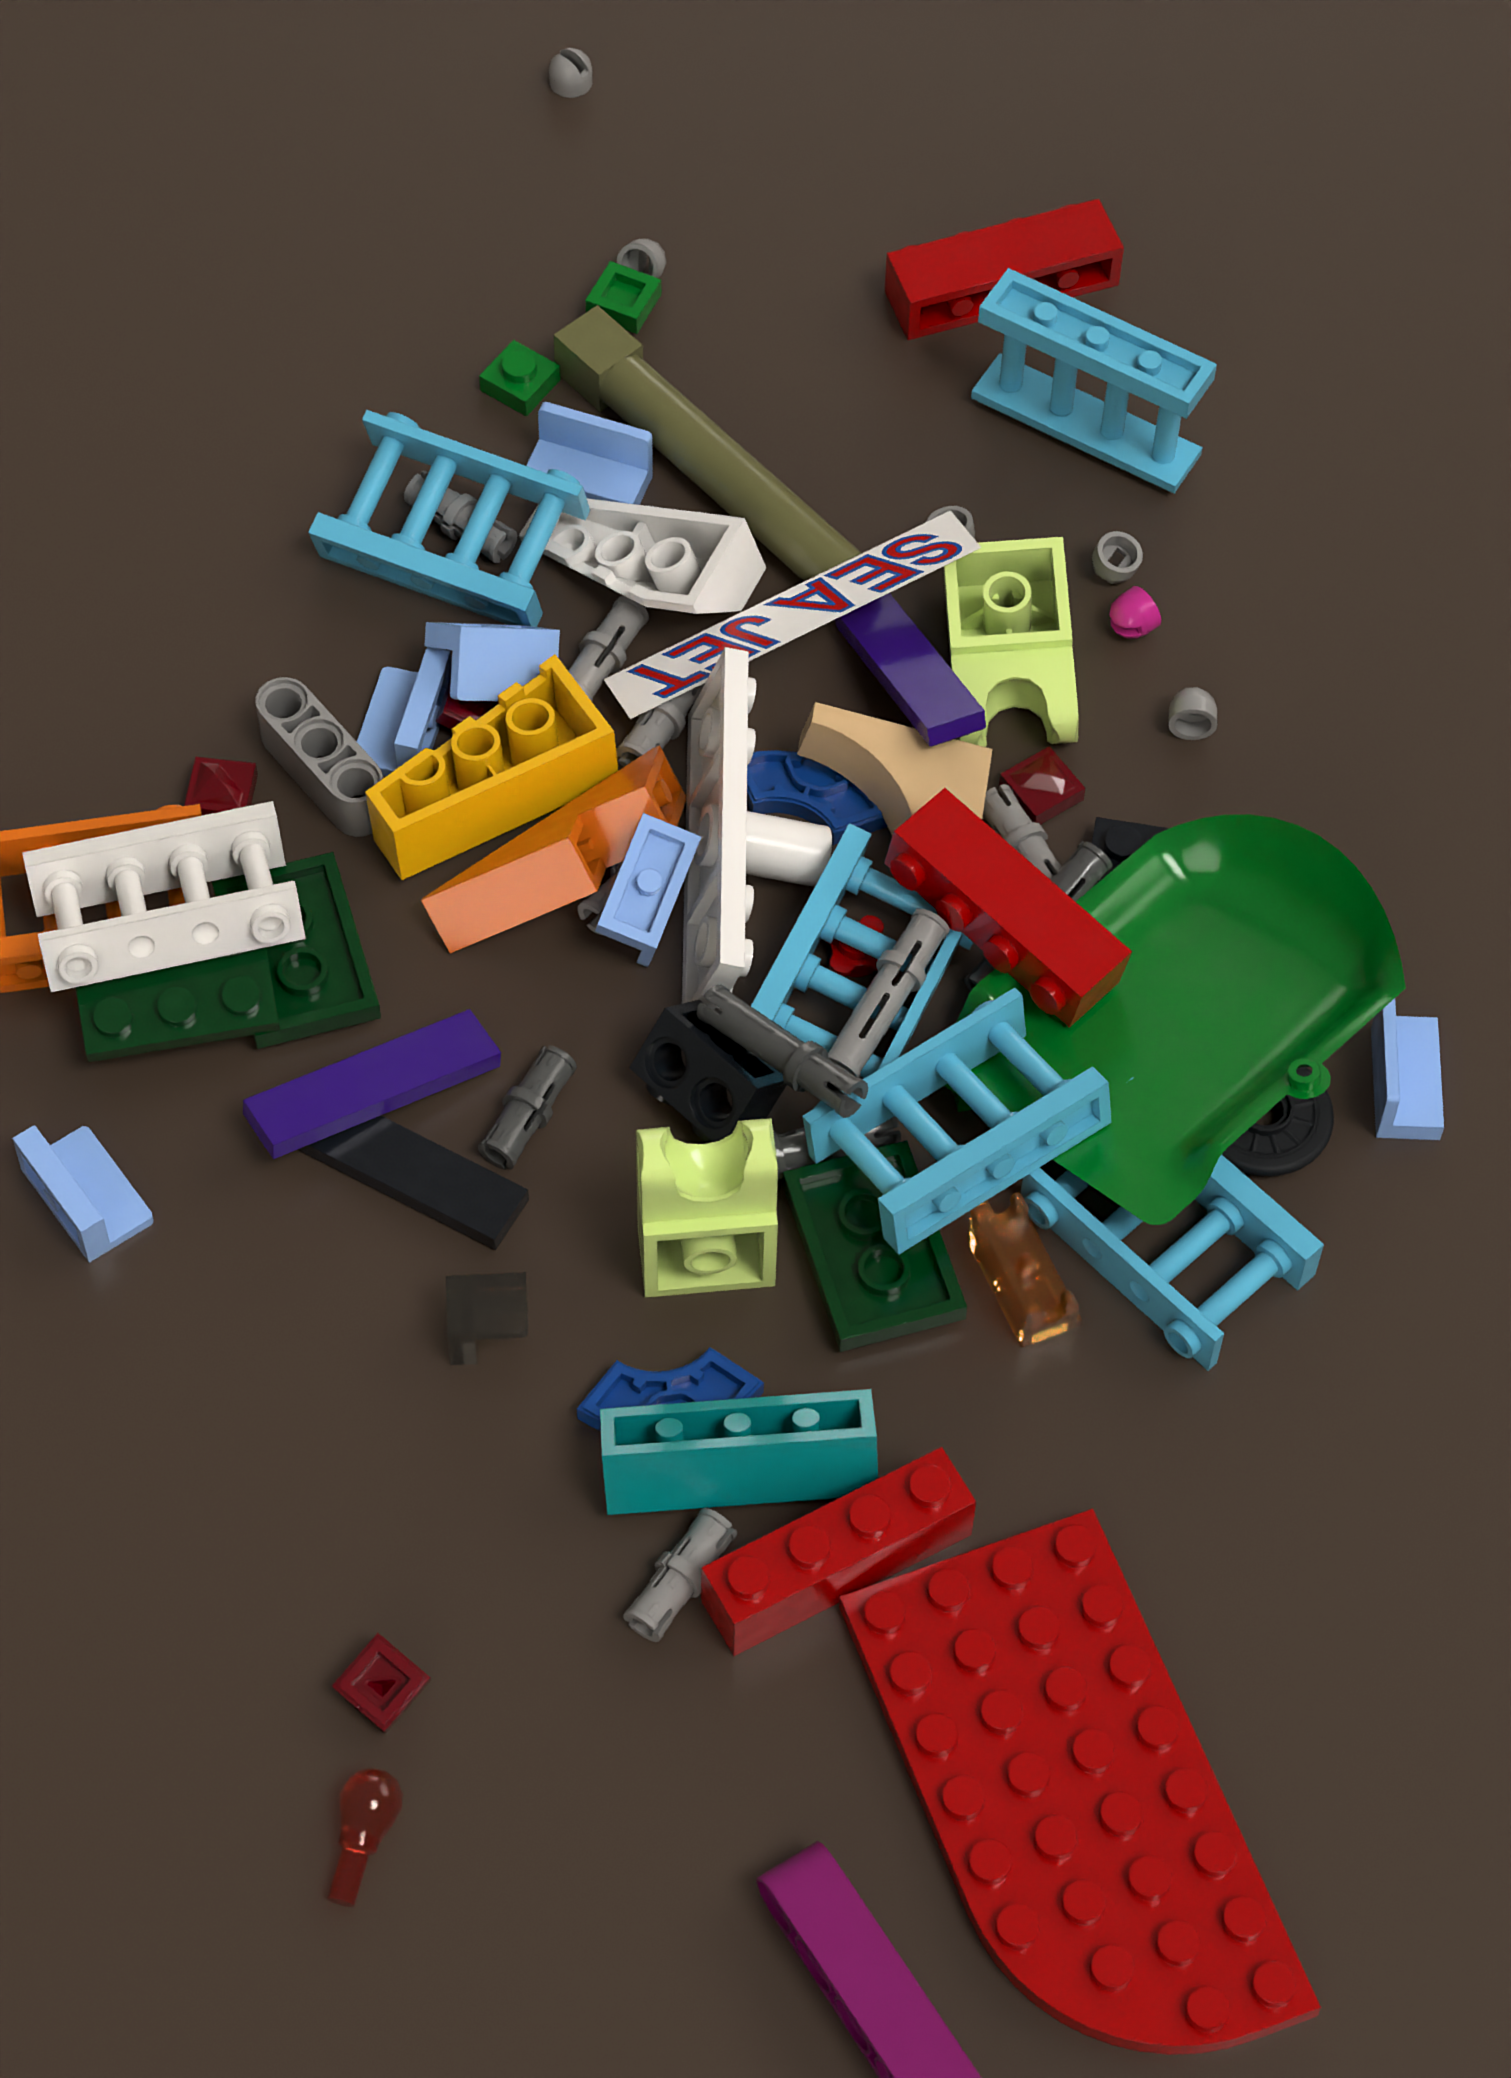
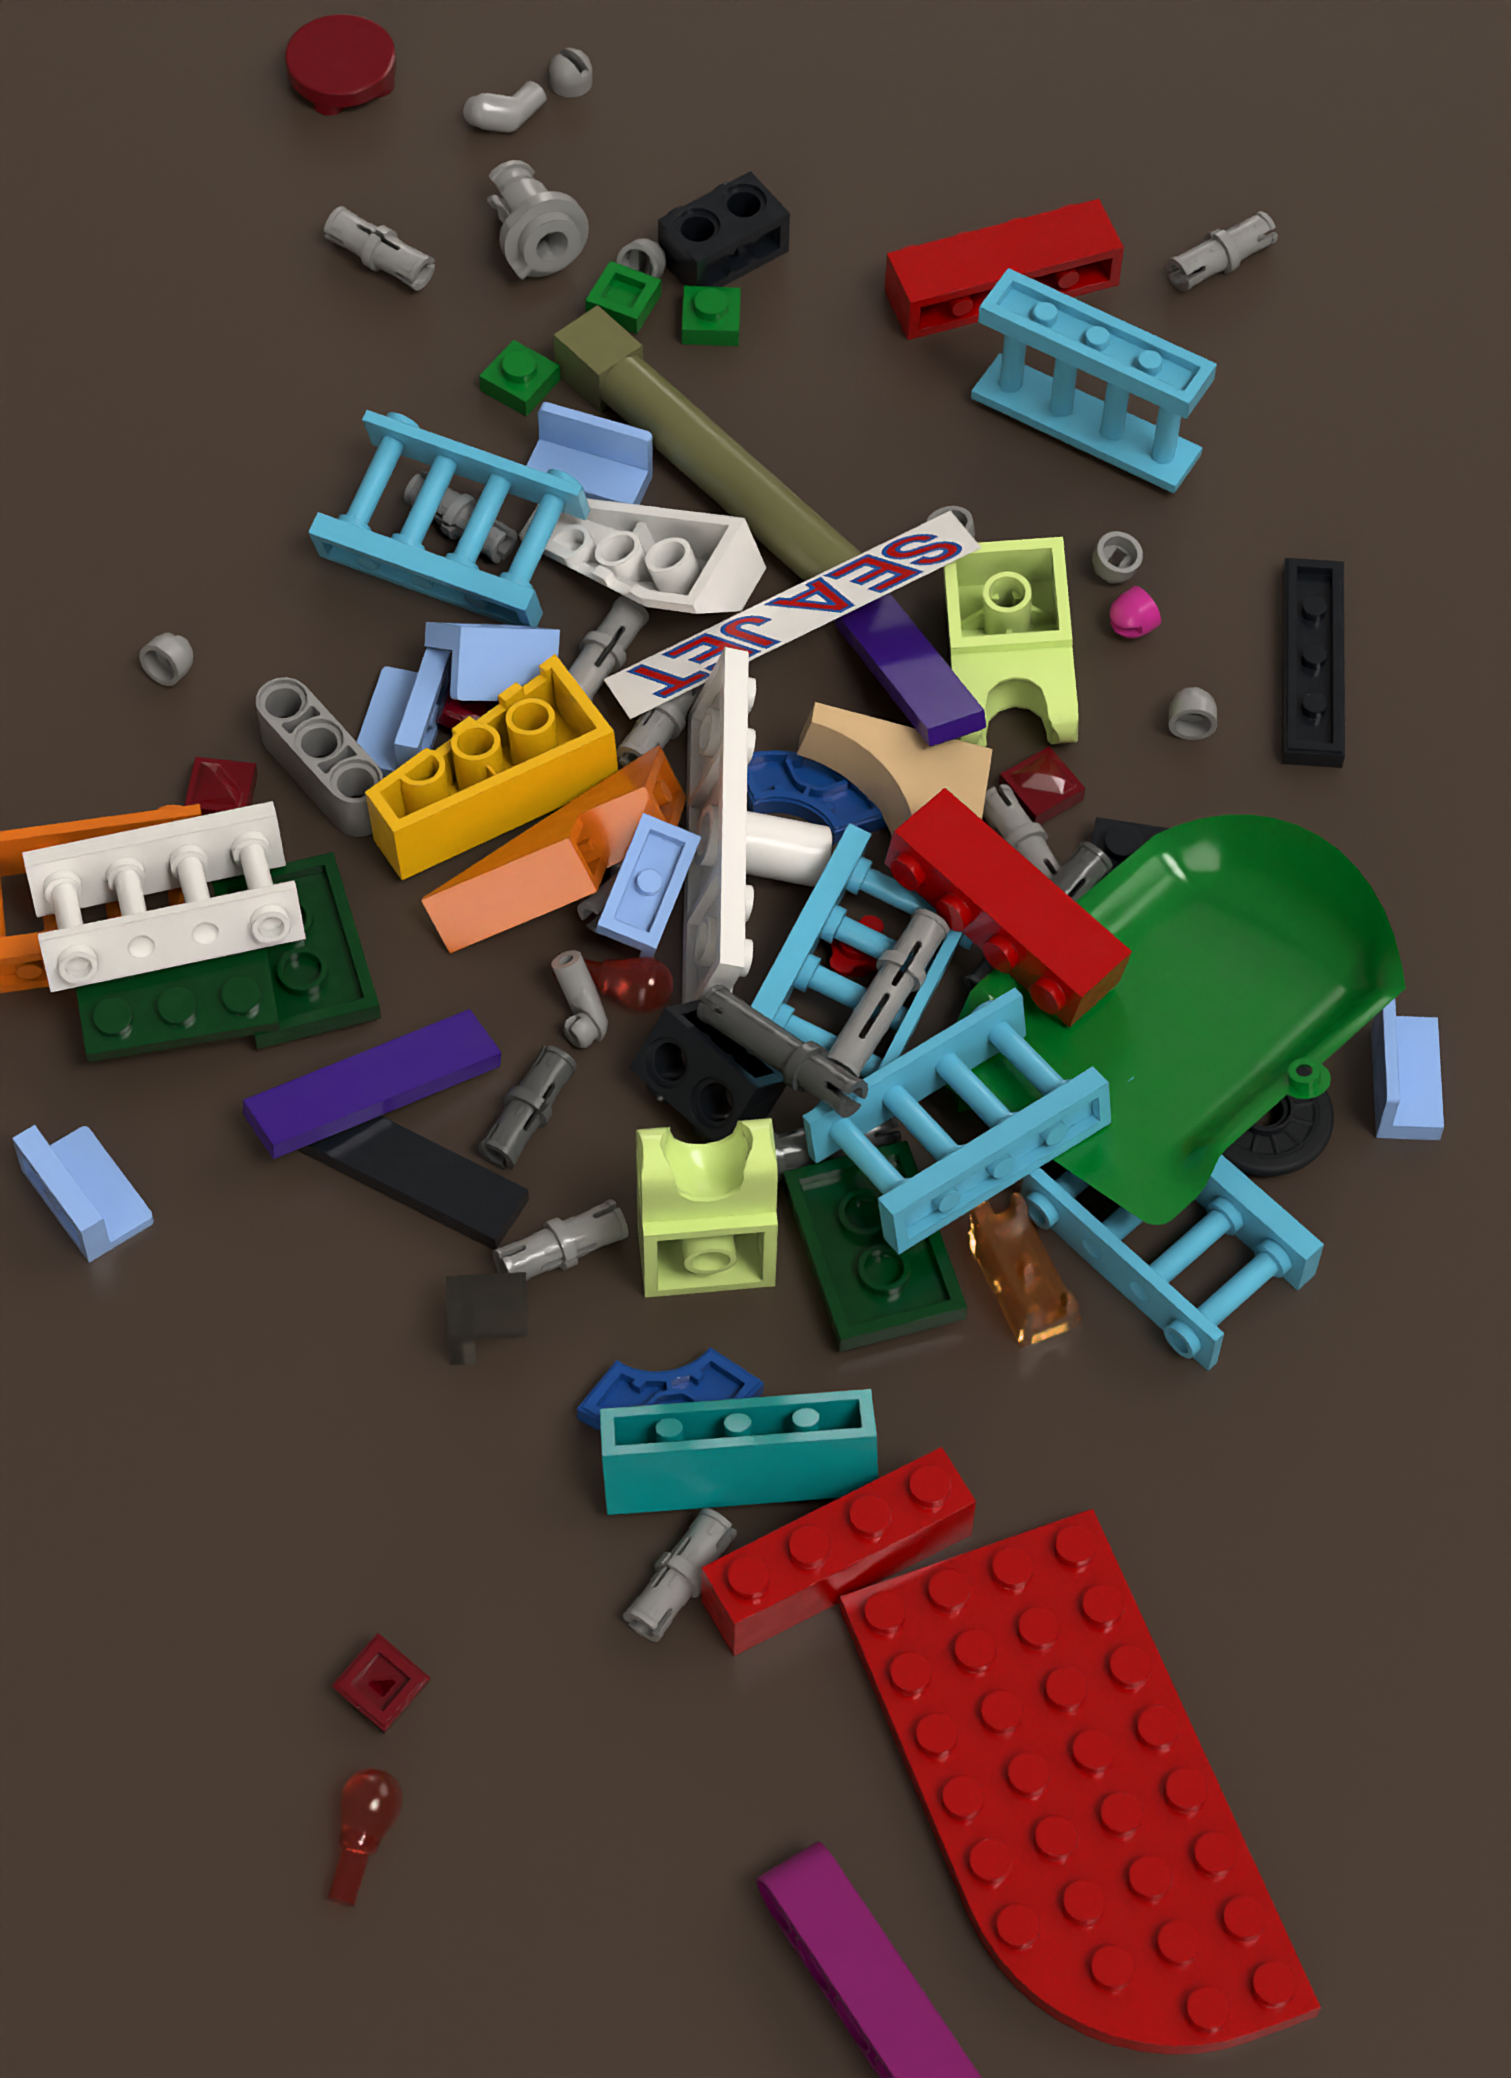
(167, 658): none -> light grey hinge
(341, 62): none -> dark red tile
(379, 248): none -> light grey pin
(504, 112): none -> light grey arm
(539, 227): none -> light grey piece
(563, 1241): none -> light grey pin
(583, 999): none -> light grey arm
(635, 982): none -> clear red piece
(711, 315): none -> green plate
(724, 233): none -> black brick
(1221, 251): none -> light grey pin
(1313, 663): none -> black tile

